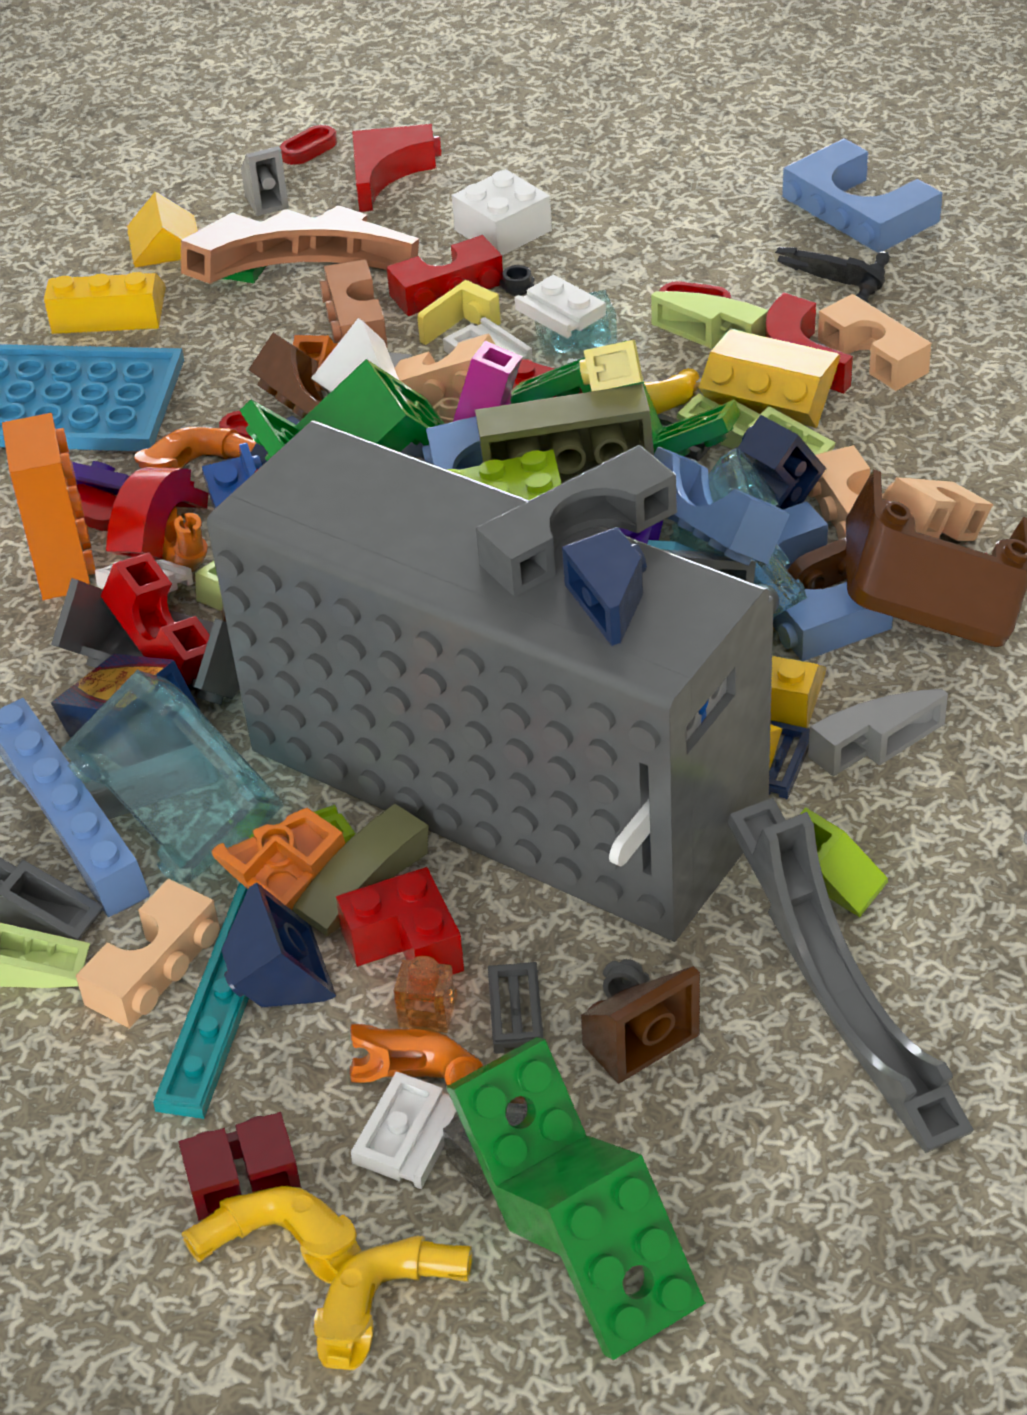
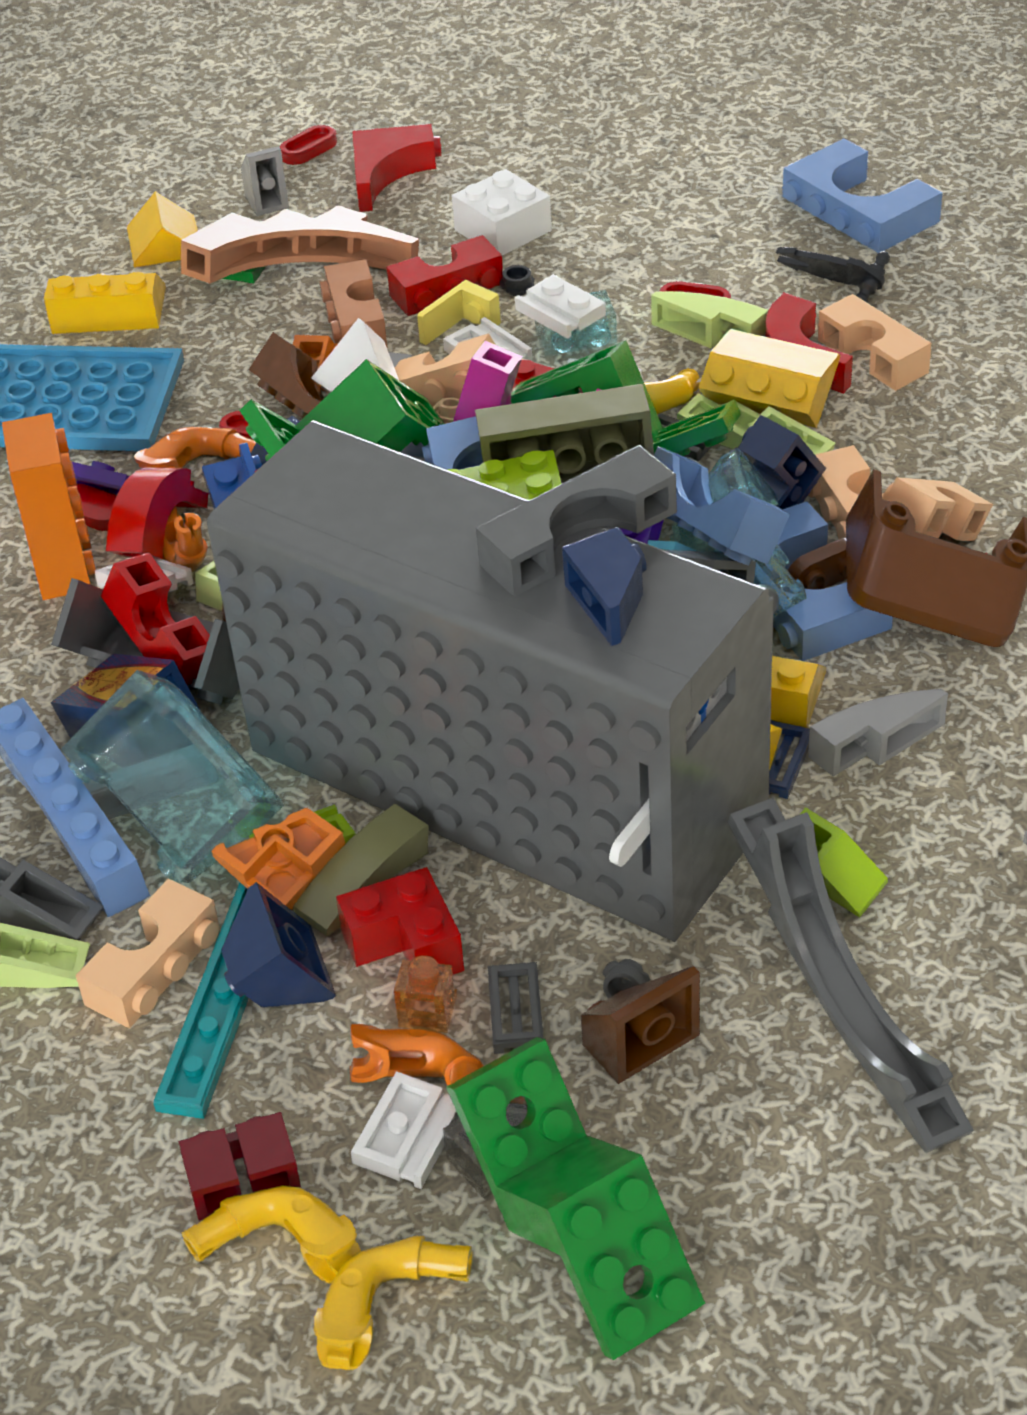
(611, 366): light yellow bracket -> none

